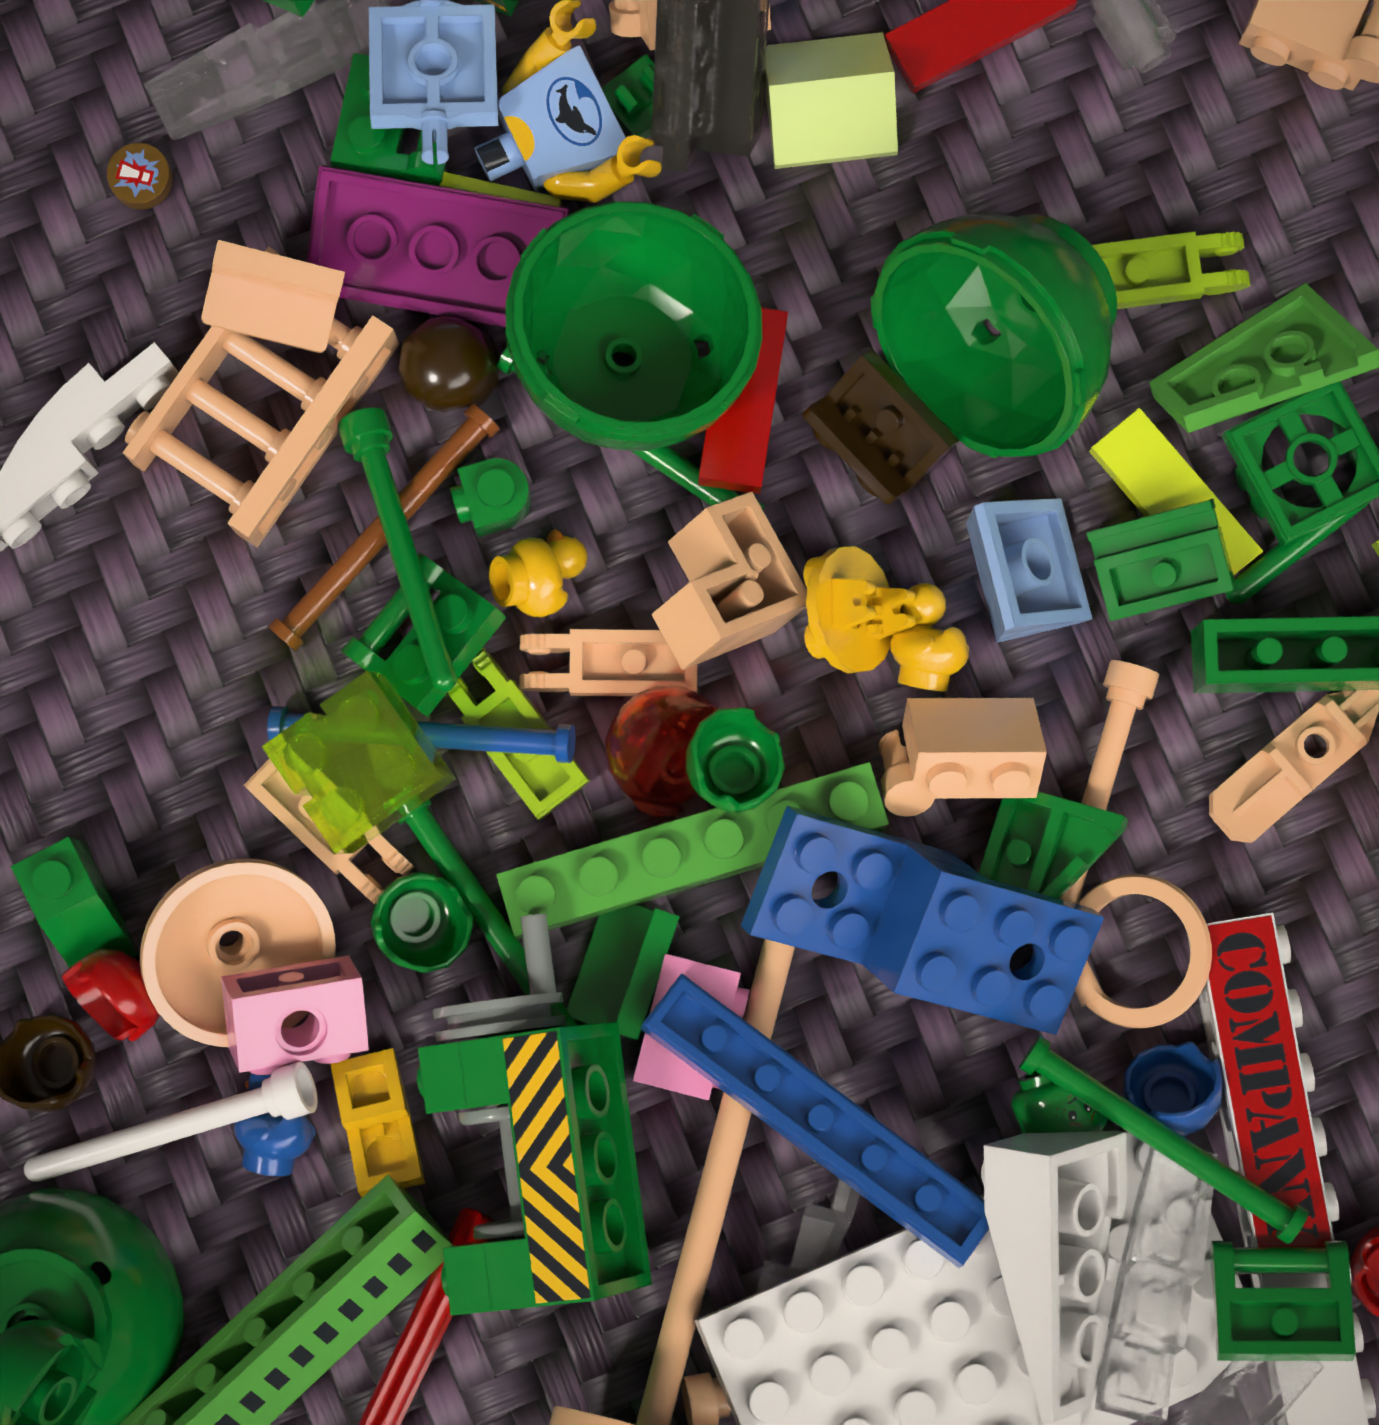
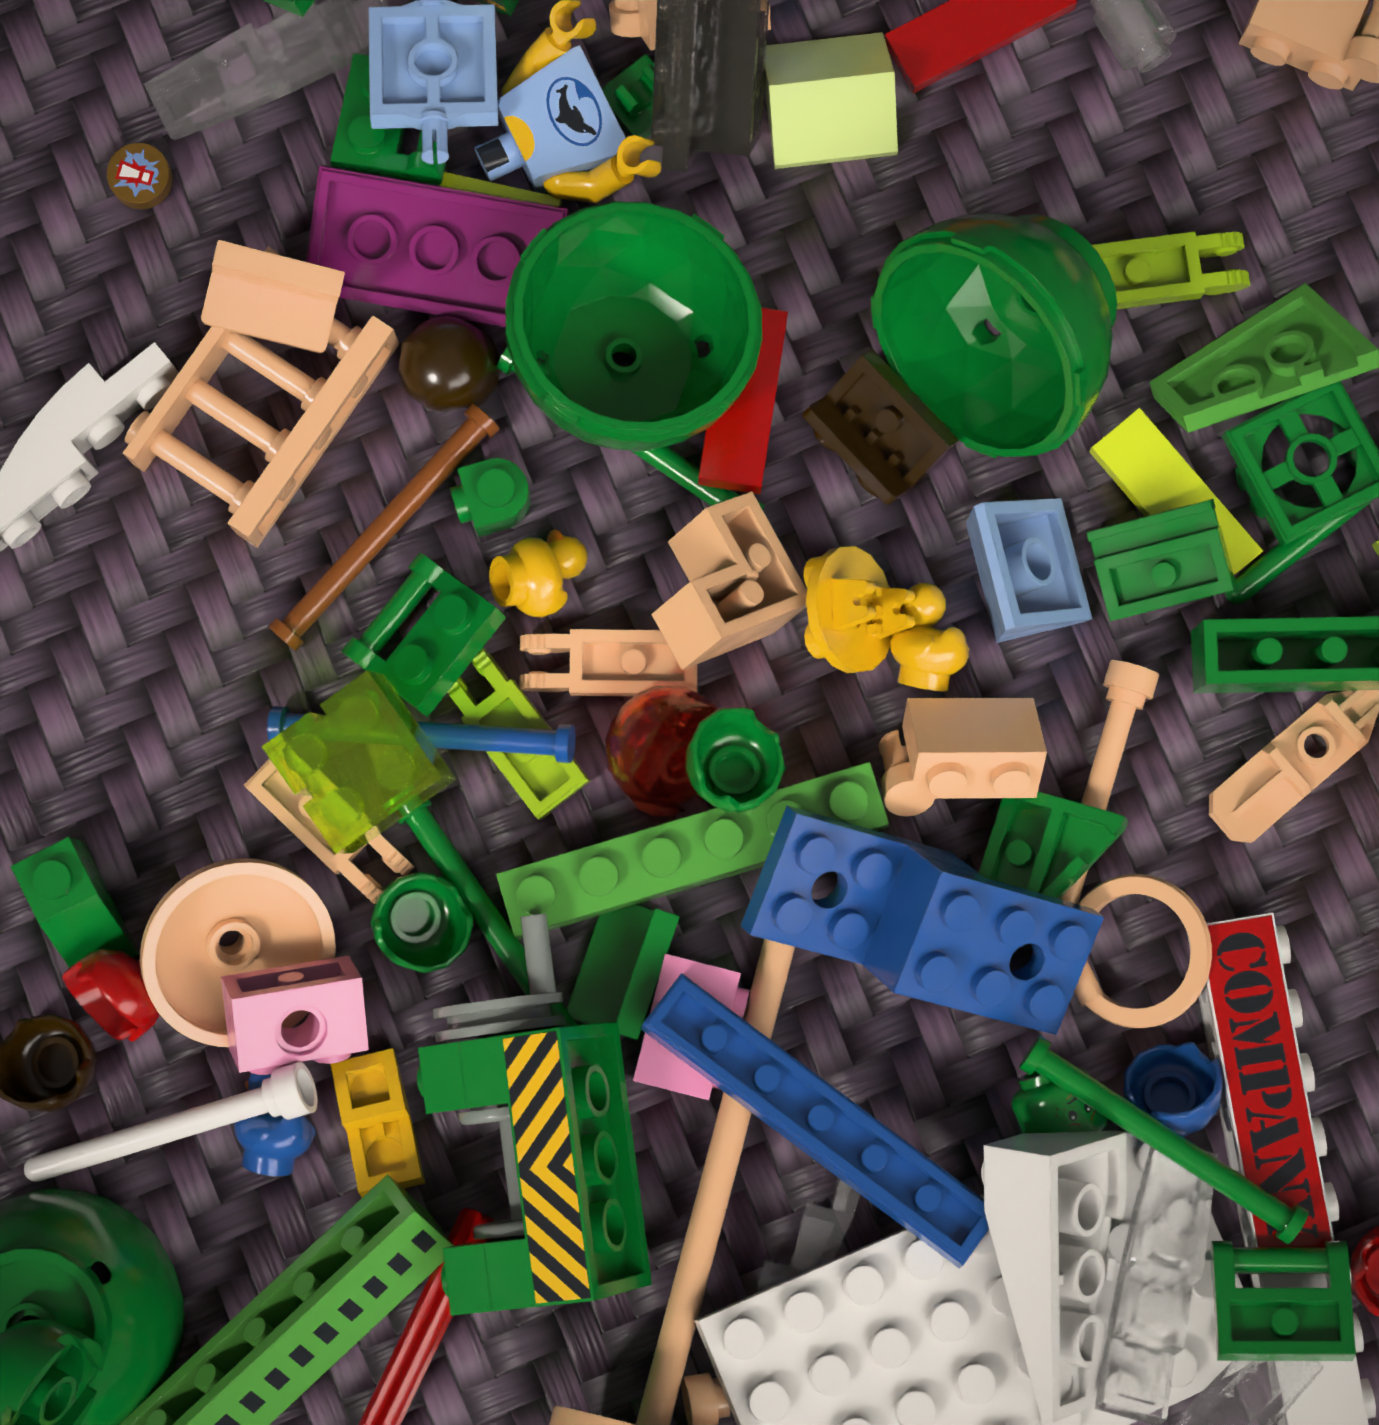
(367, 437): green piece -> none

